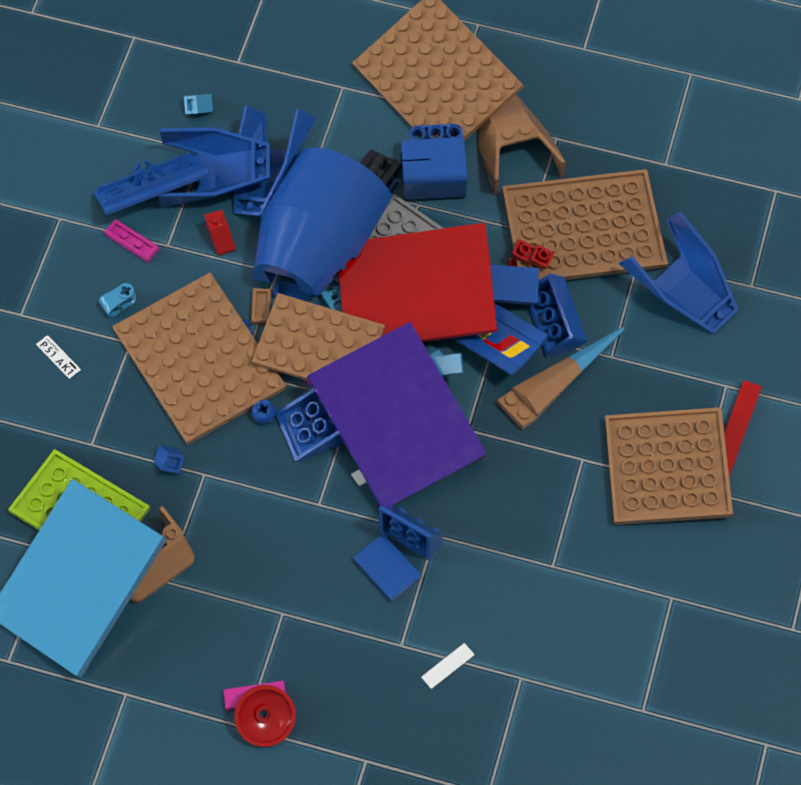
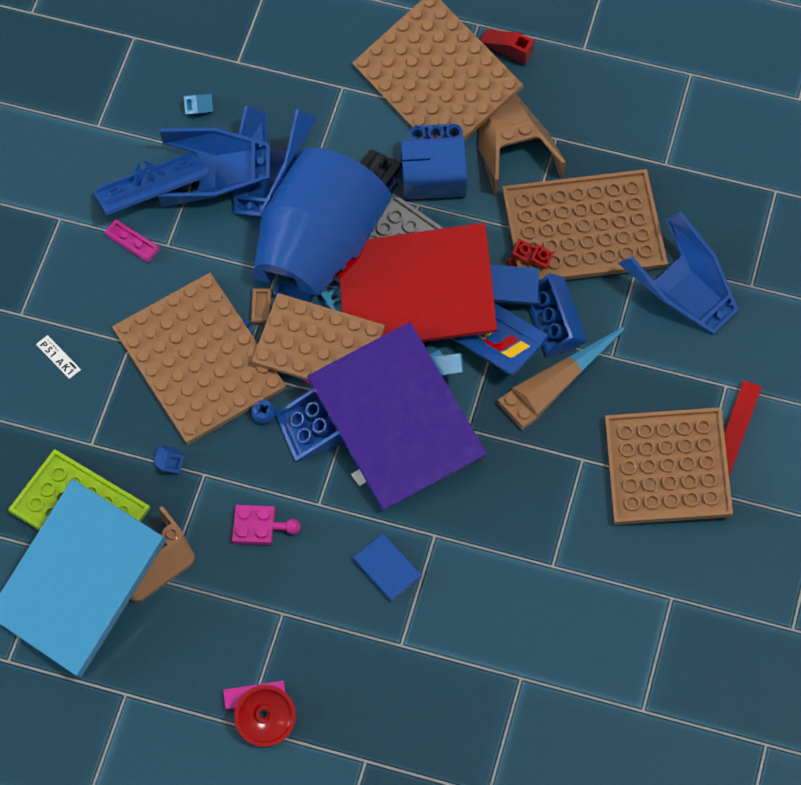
(117, 300): dark azure piece -> none
(219, 232): red slope -> none
(256, 525): none -> dark pink plate
(409, 531): blue slope -> none
(447, 665): white sticker -> none
(509, 44): none -> red slope

